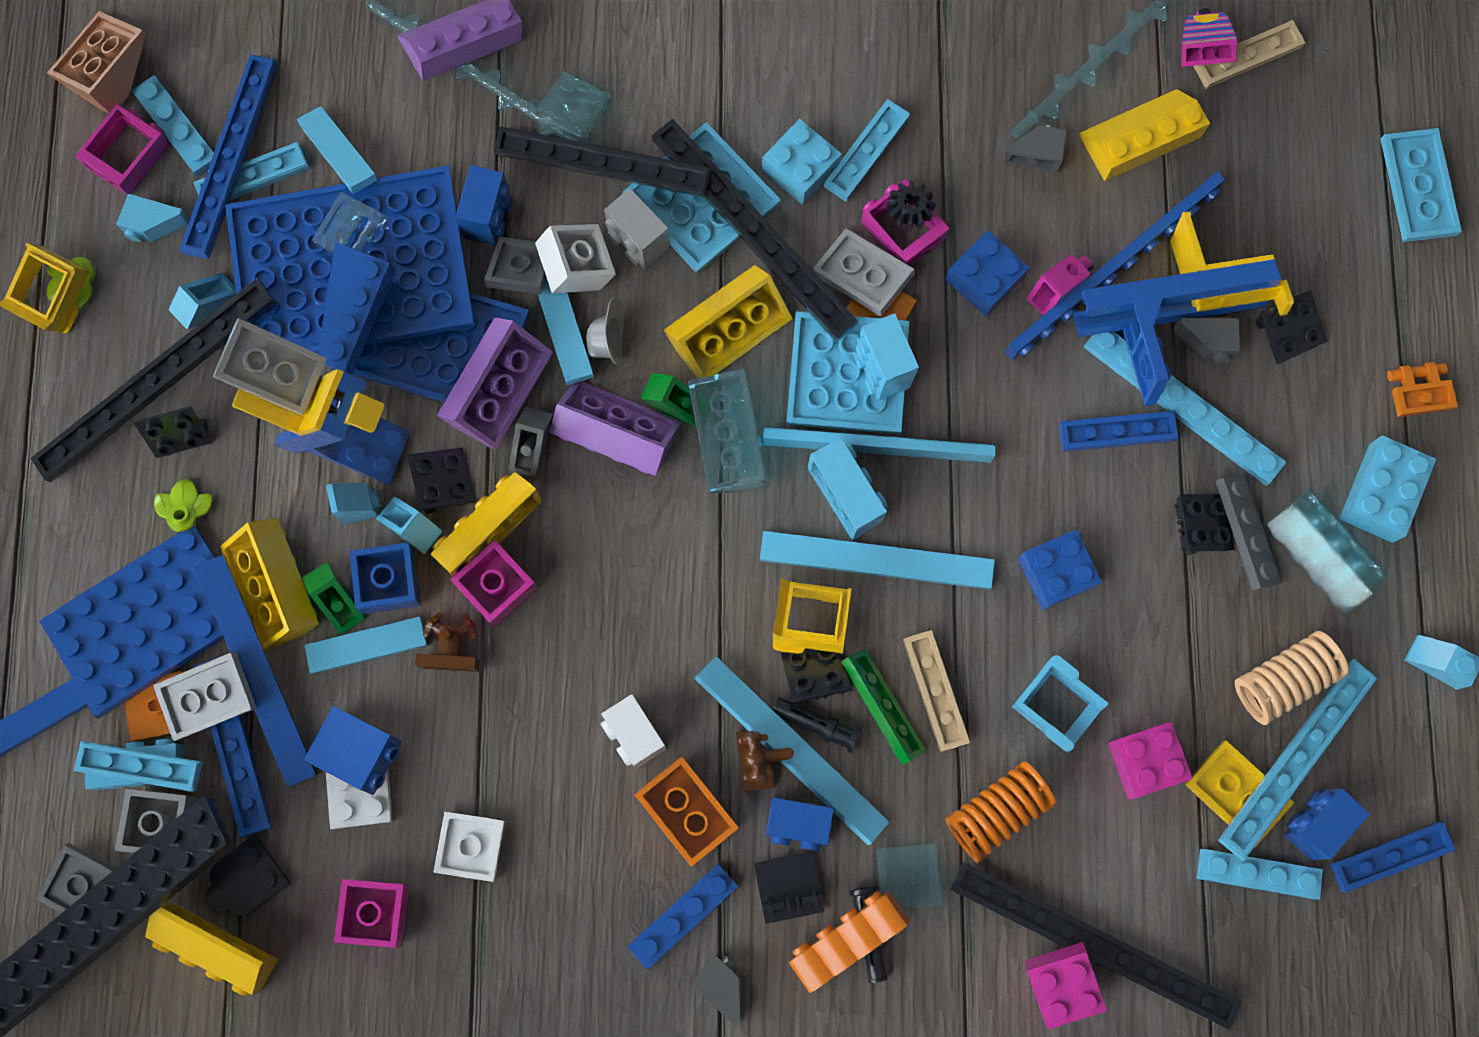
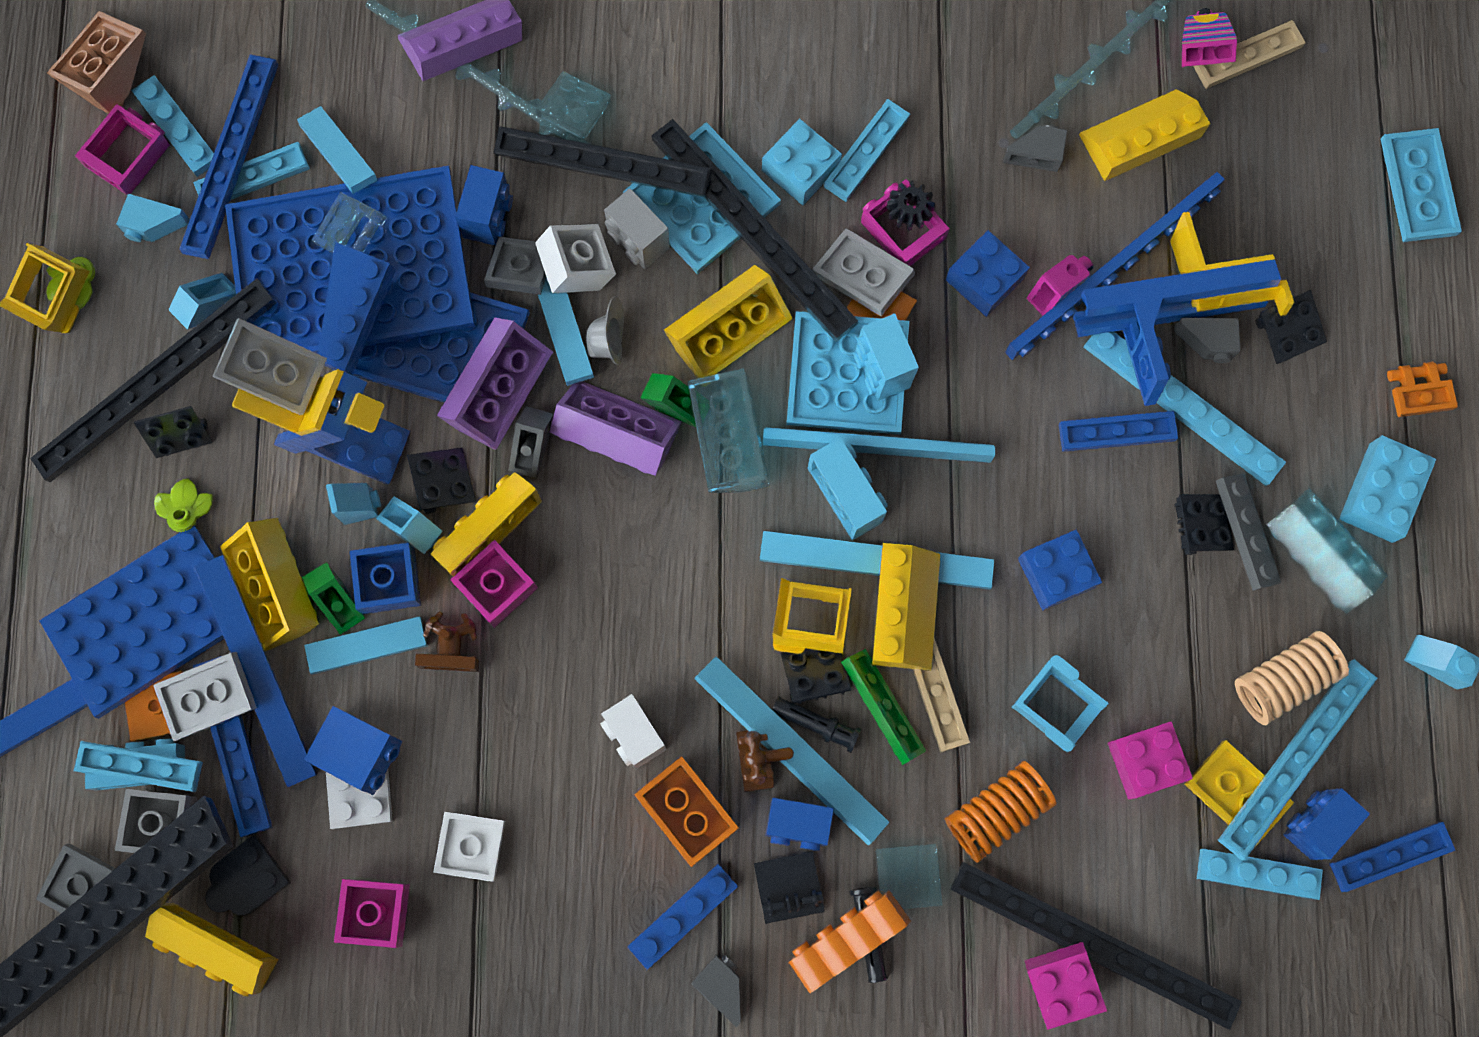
(906, 607): none -> yellow slope

